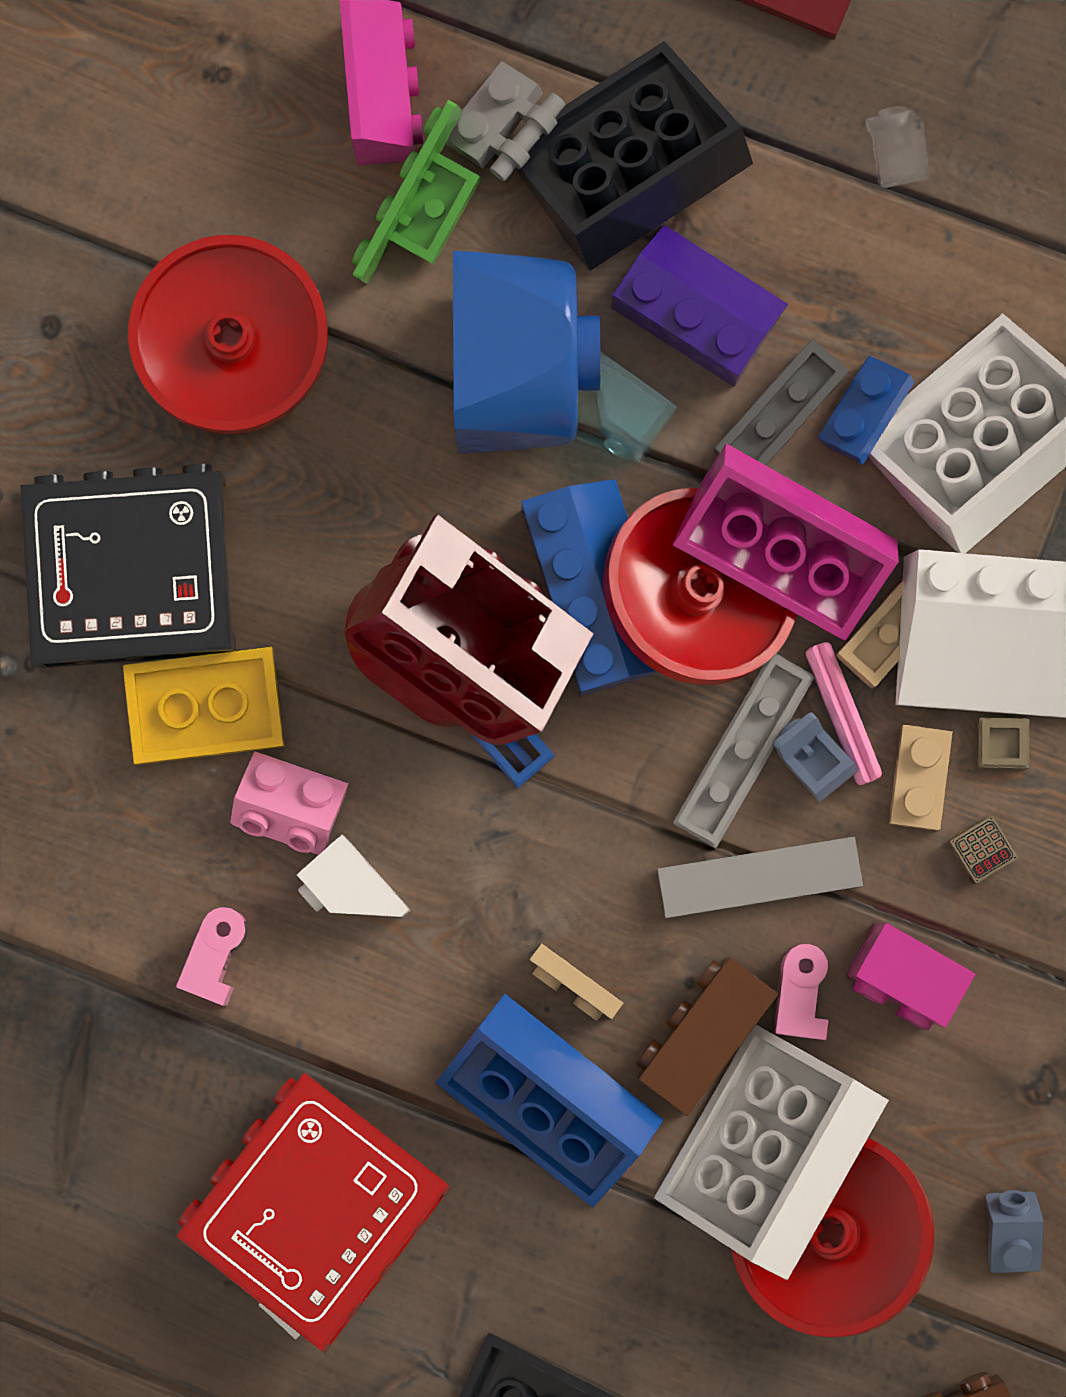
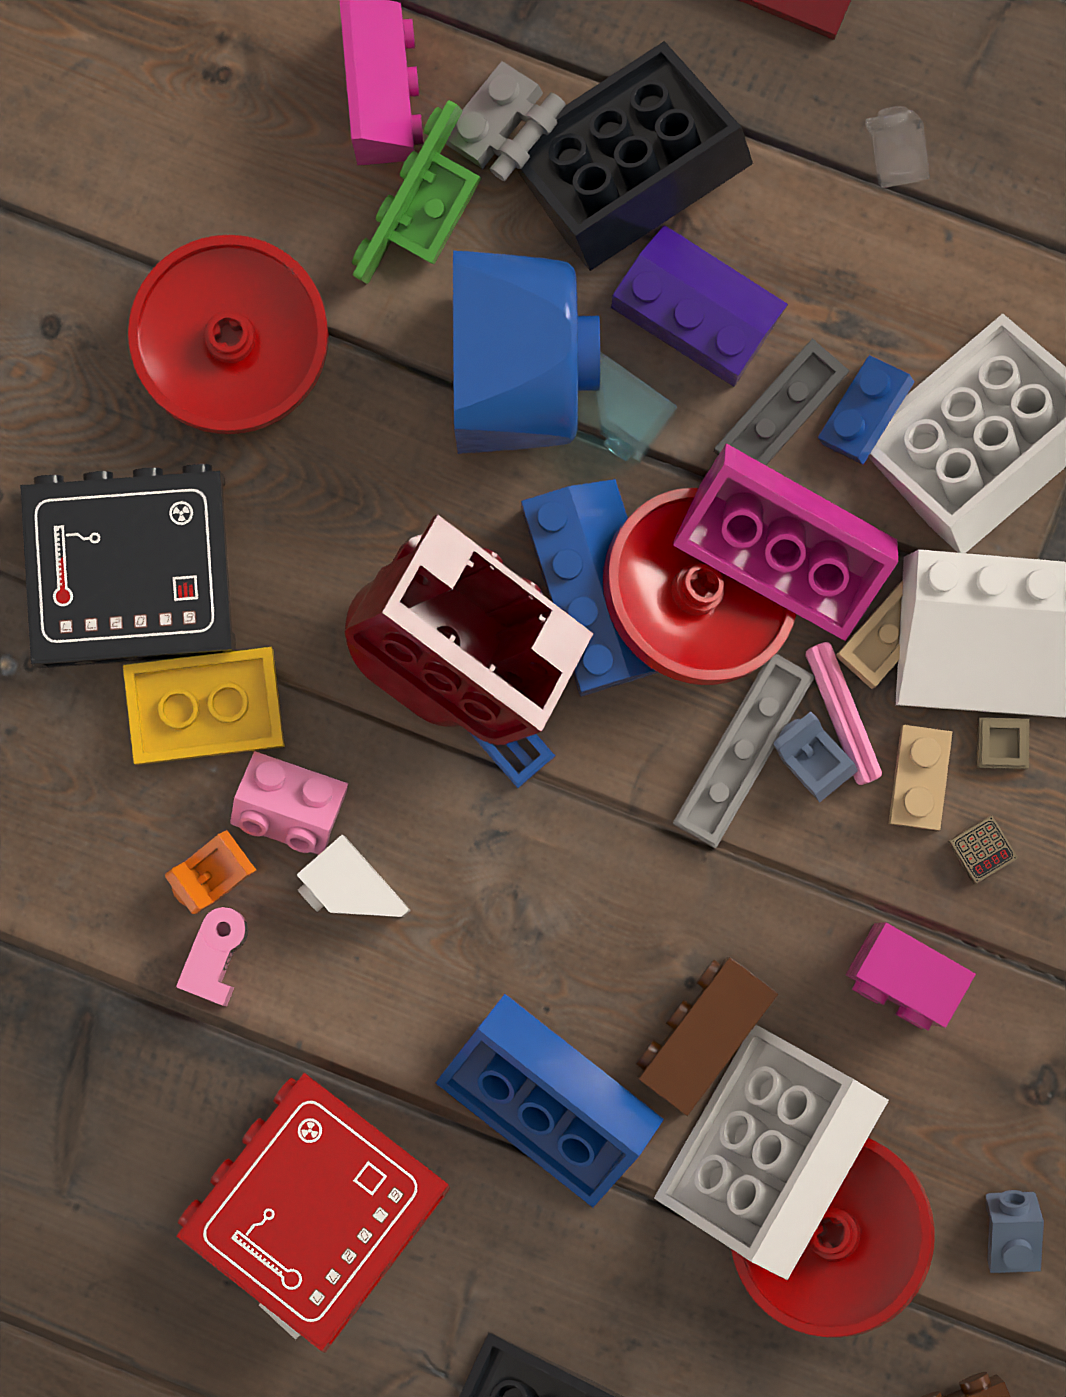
(210, 873): none -> orange bracket
(591, 997): tan plate -> none
(759, 877): light grey tile -> none
(799, 978): bright pink leg -> none

